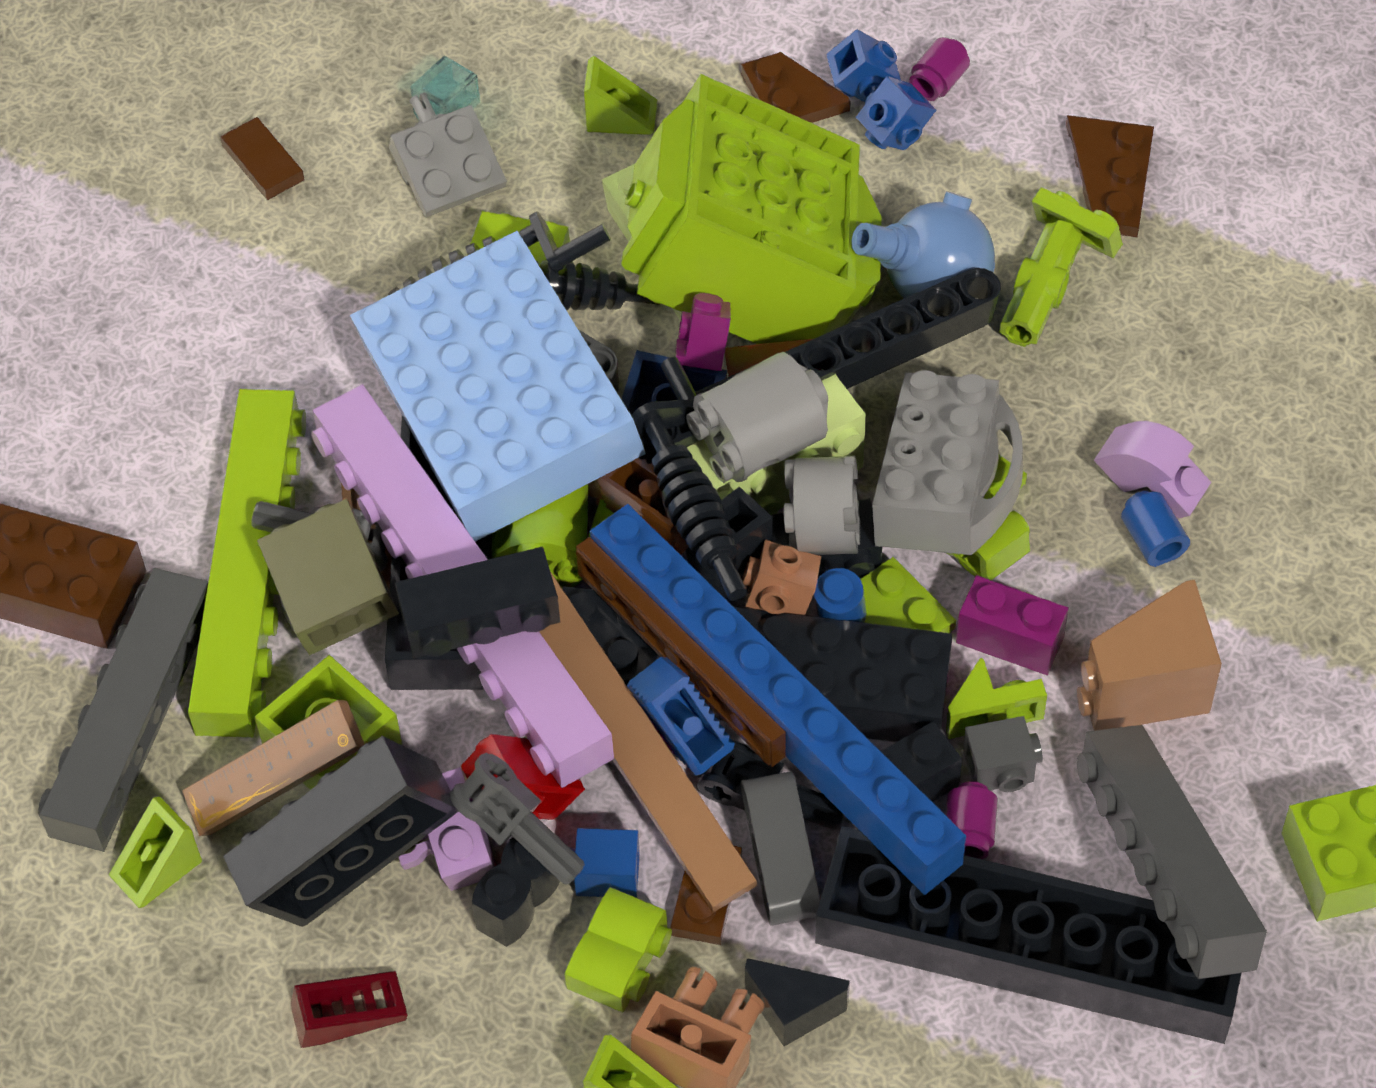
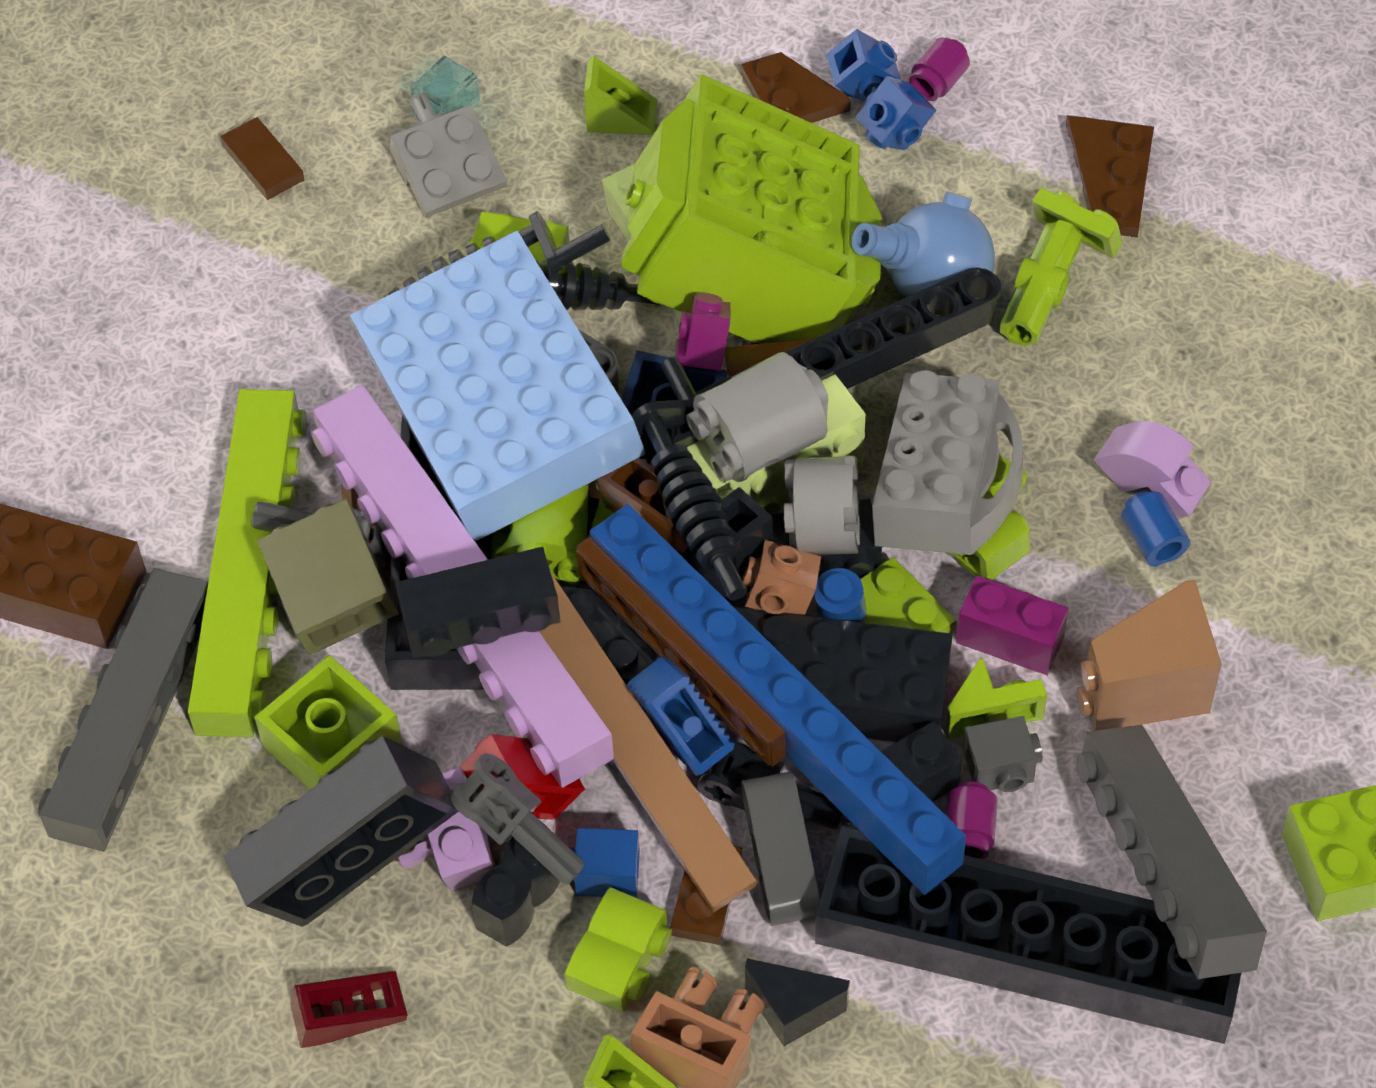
(155, 854): lime slope -> none
(273, 768): medium nougat tile -> none

